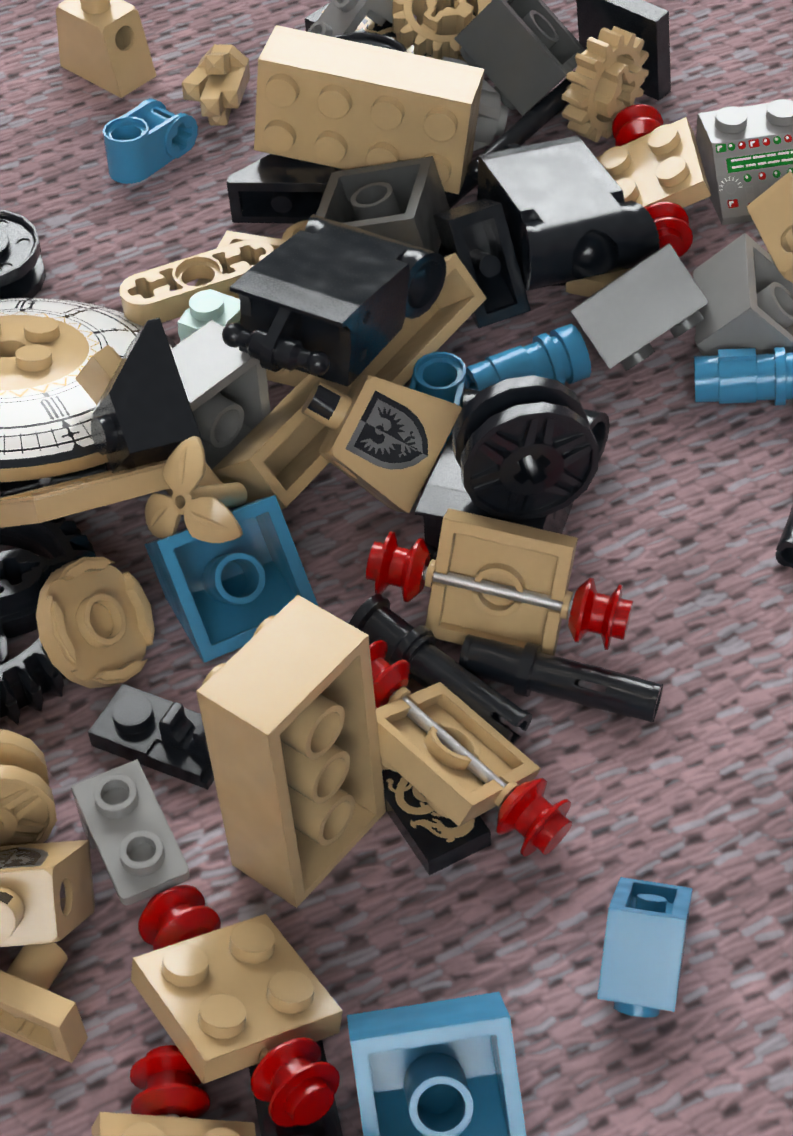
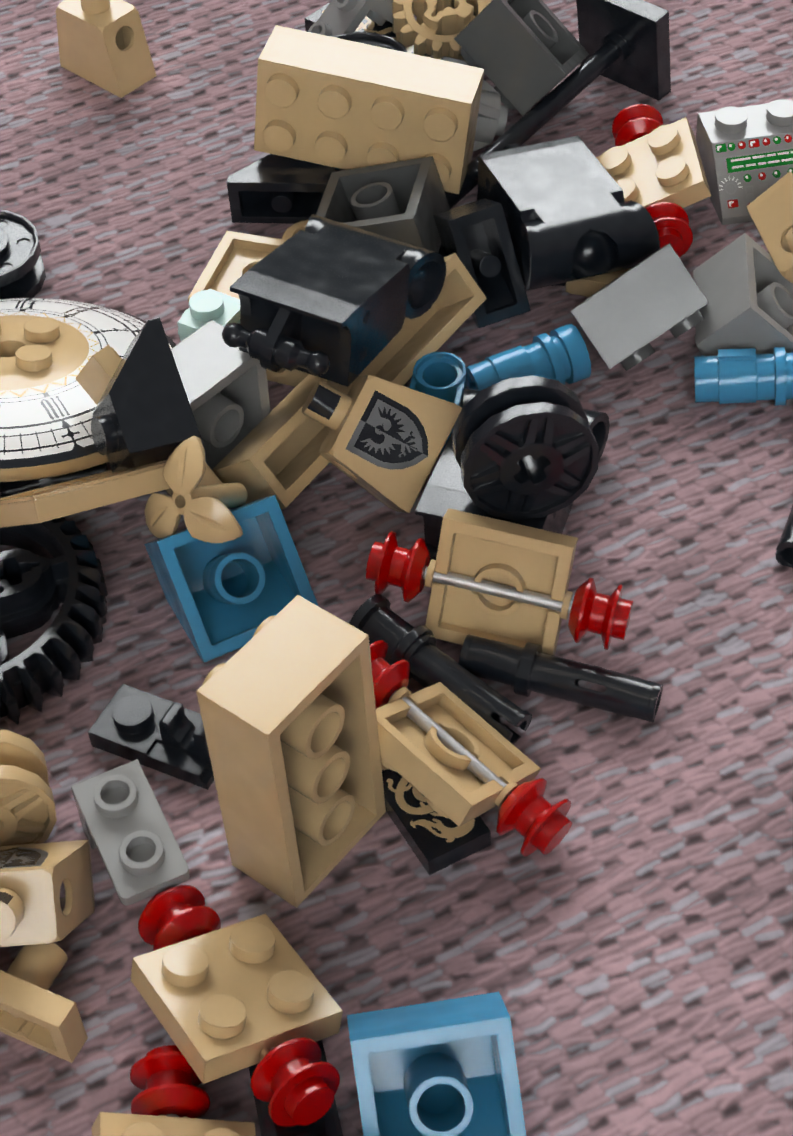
(94, 622): tan tile -> none
(146, 140): dark azure piece -> none
(149, 293): tan beam -> none
(218, 83): tan rock -> none
(604, 82): tan gear -> none
(644, 947): dark azure slope -> none

